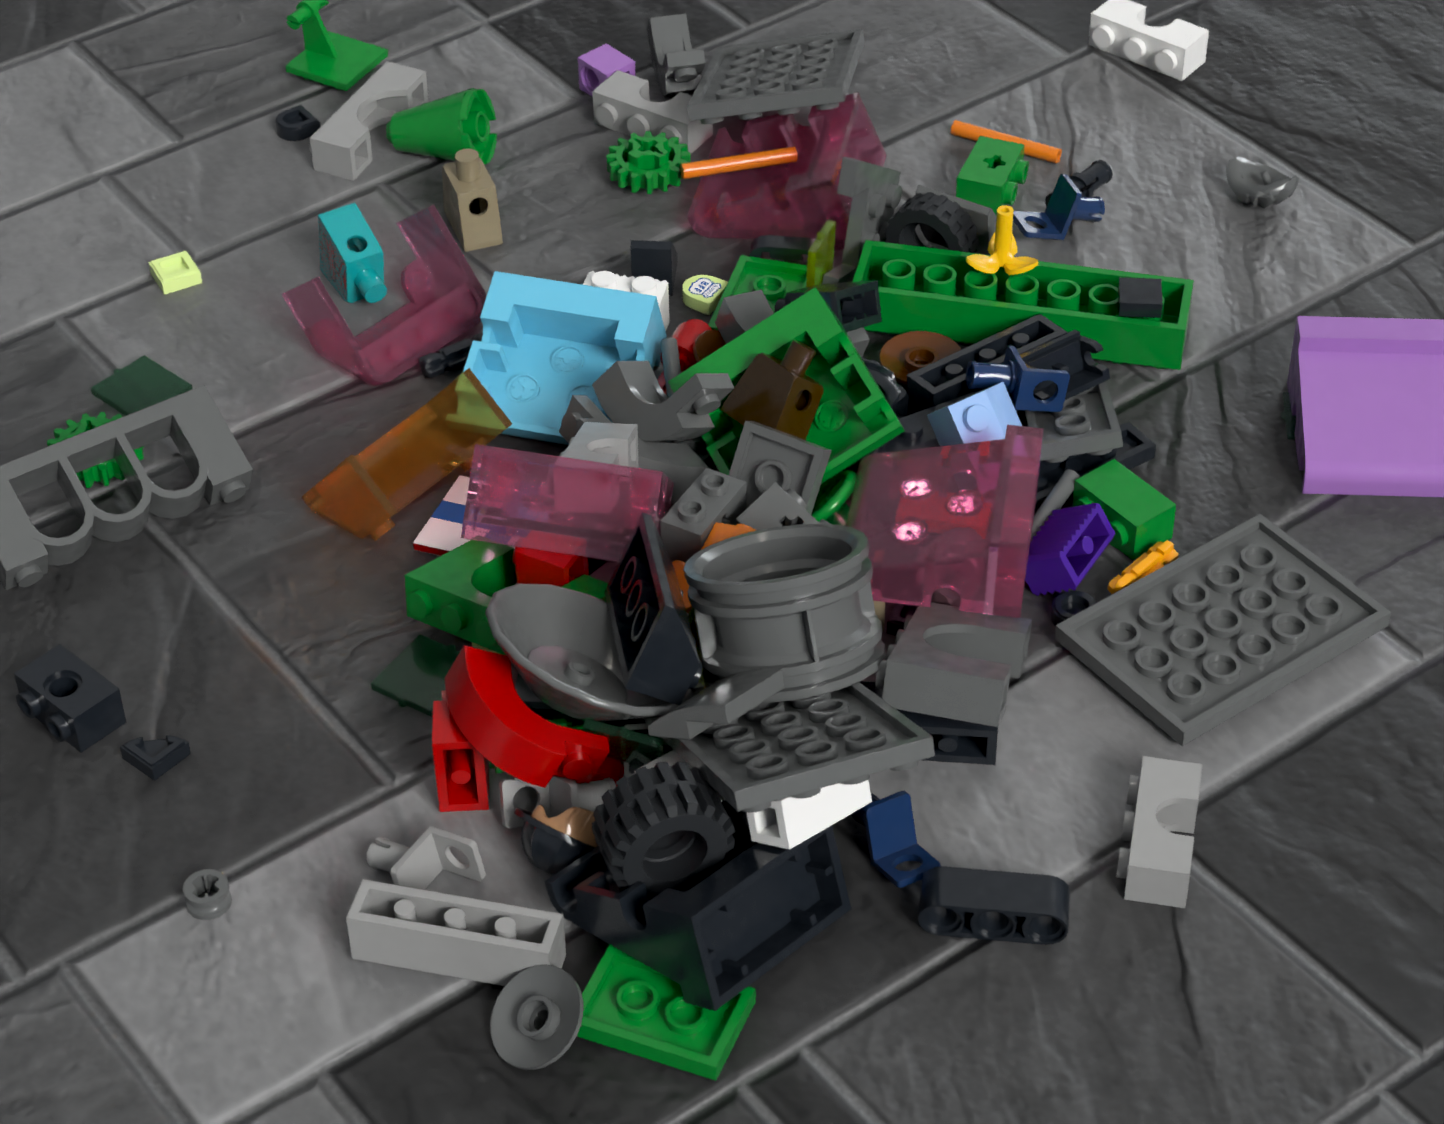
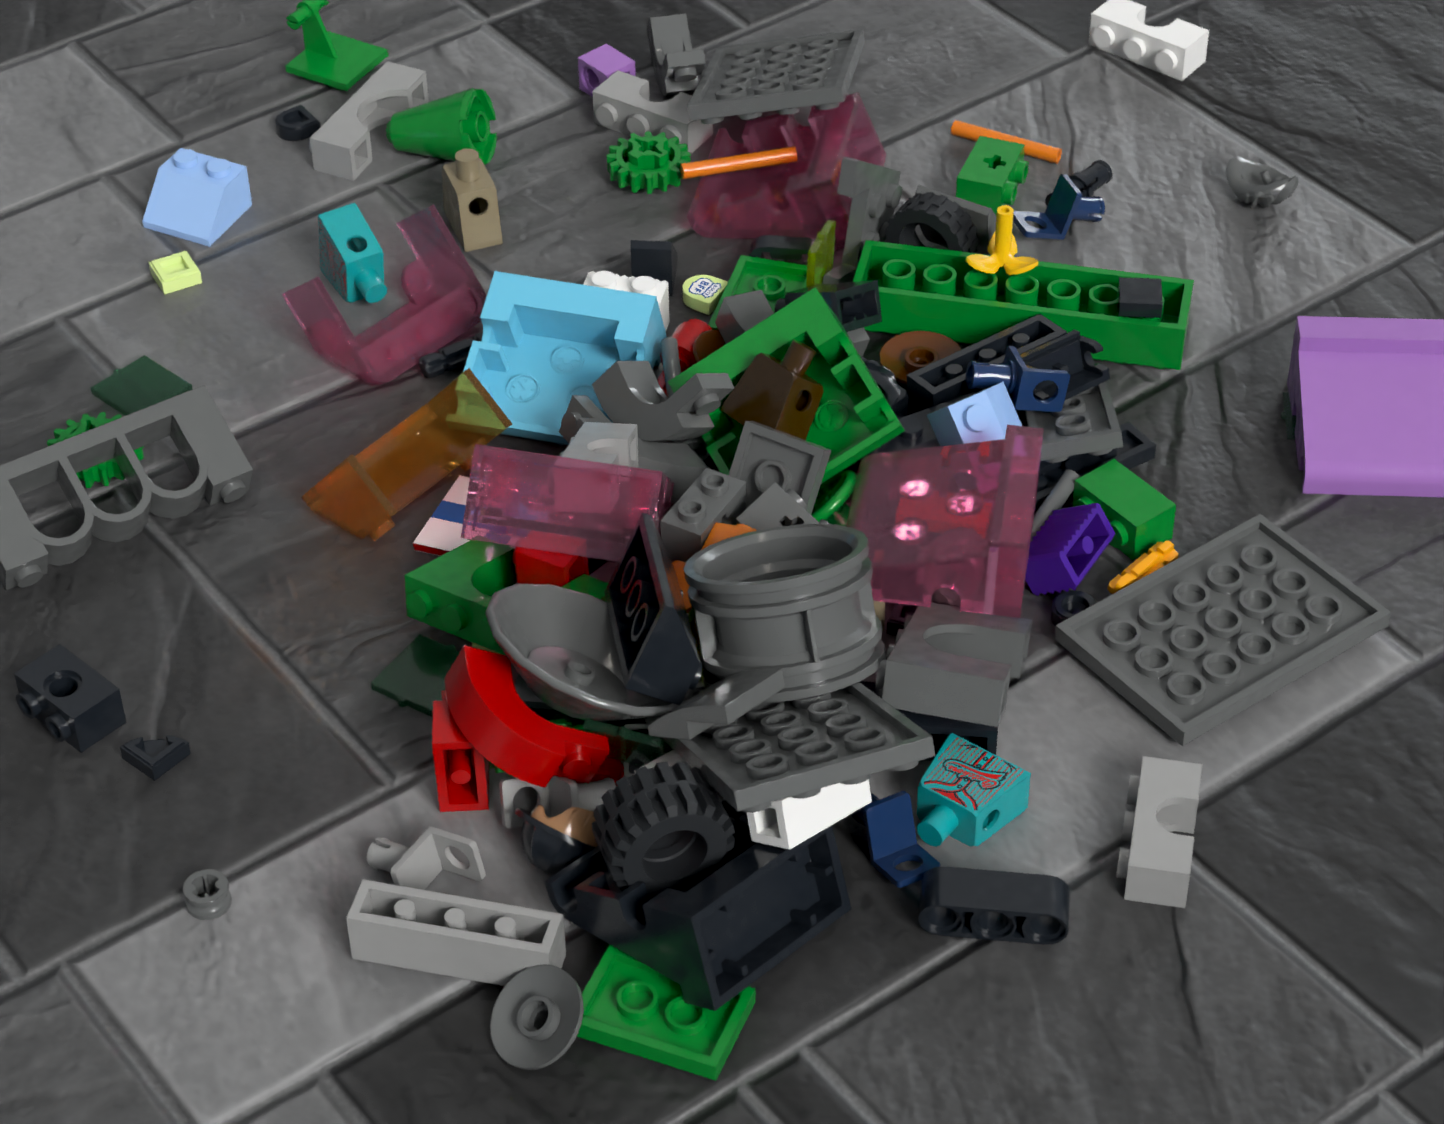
(197, 197): none -> light blue slope
(969, 794): none -> teal torso

